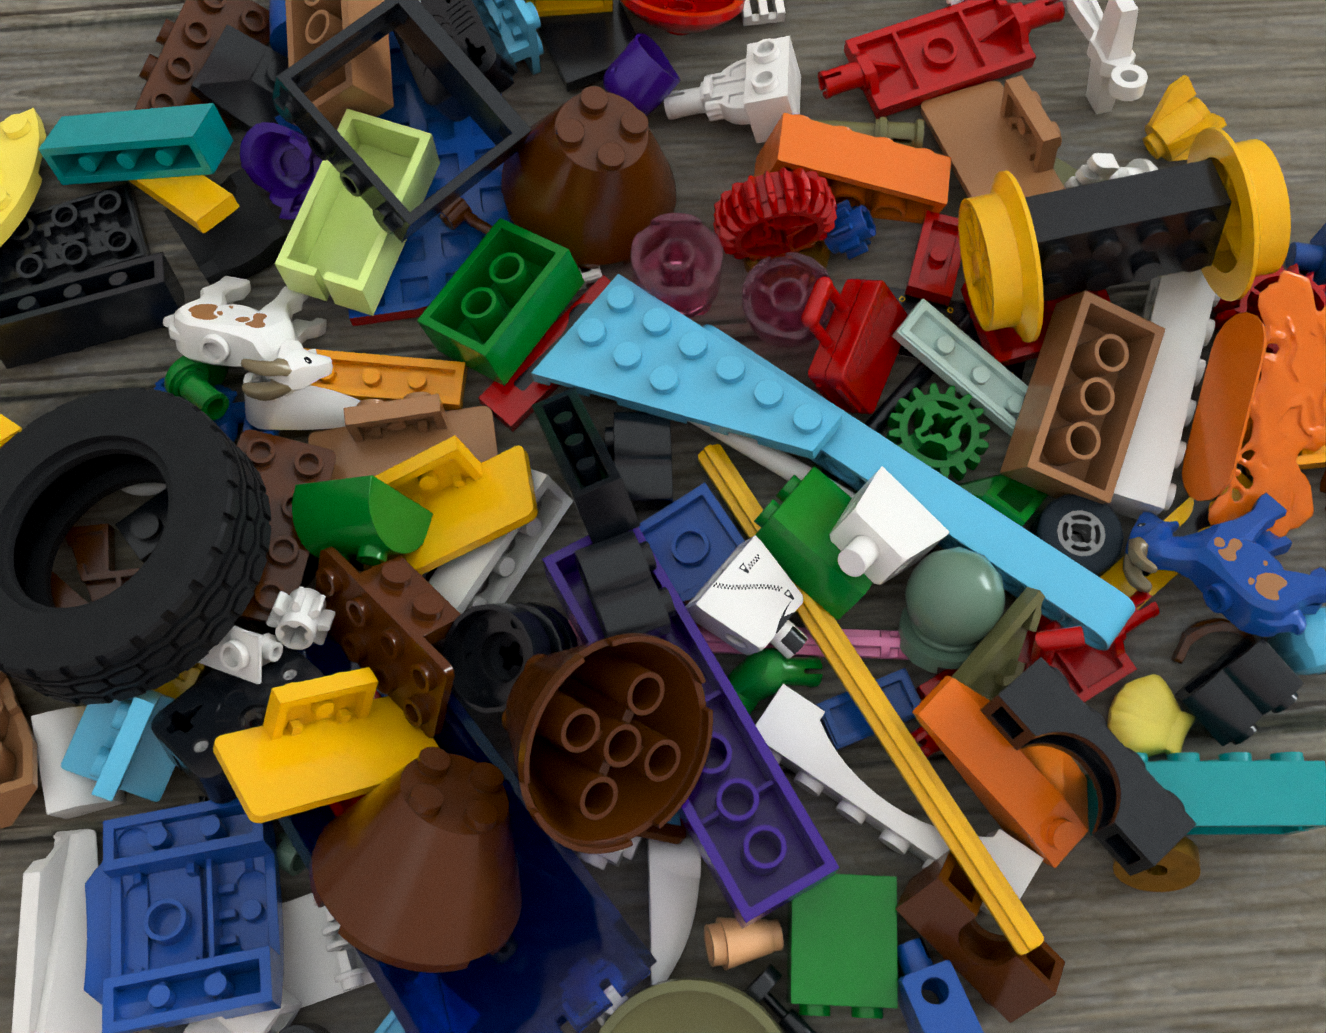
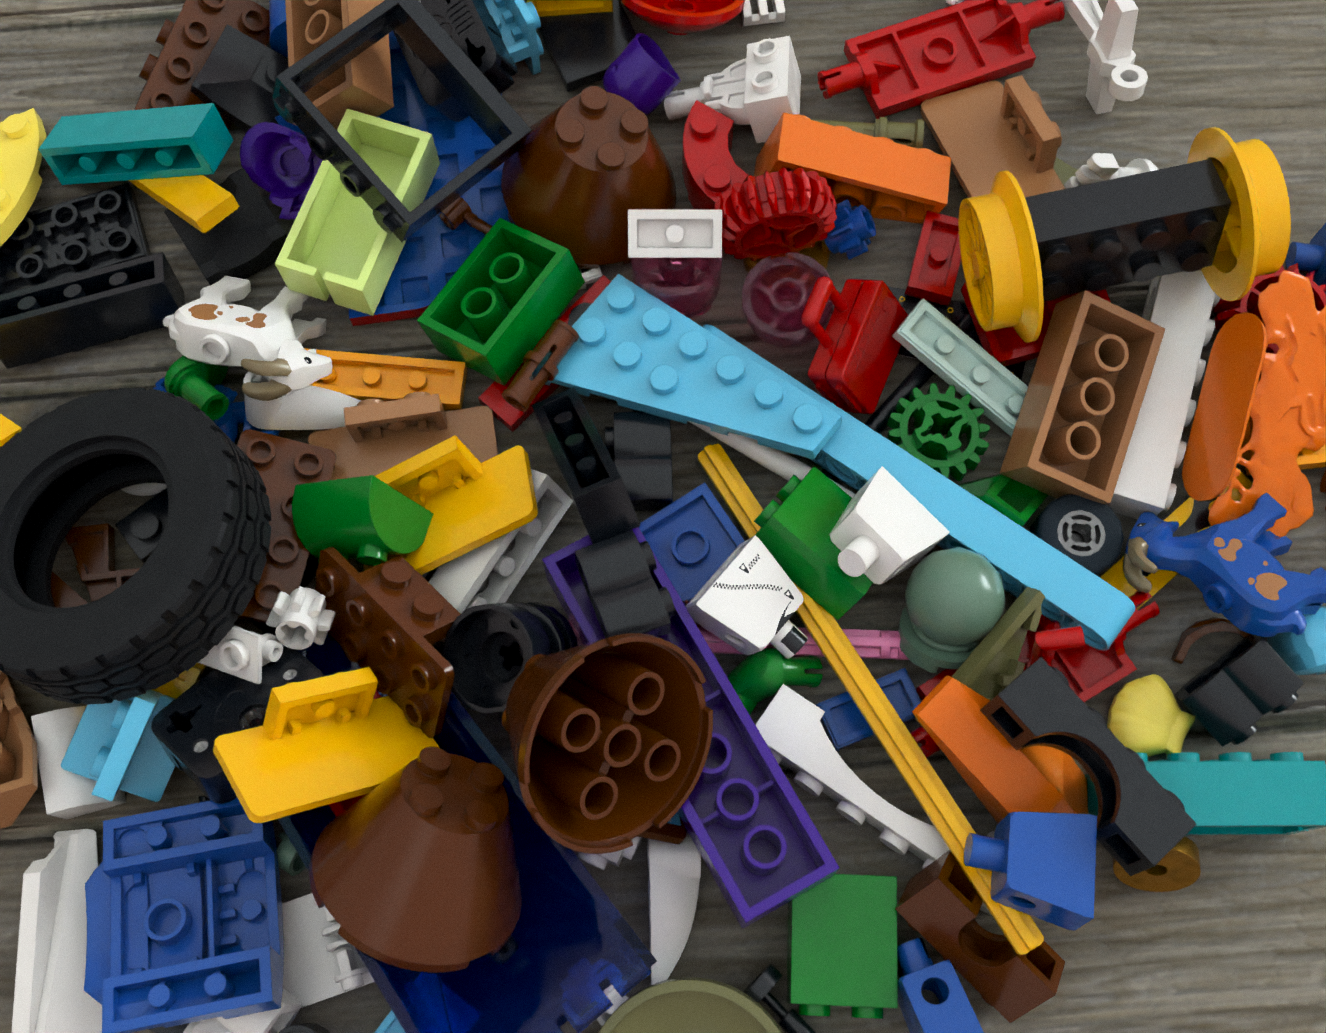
(558, 342): none -> reddish brown pin
(674, 233): none -> white plate
(707, 157): none -> red brick
(732, 946): light nougat cone -> none
(1041, 865): none -> blue torso
(1178, 122): yellow brick -> none

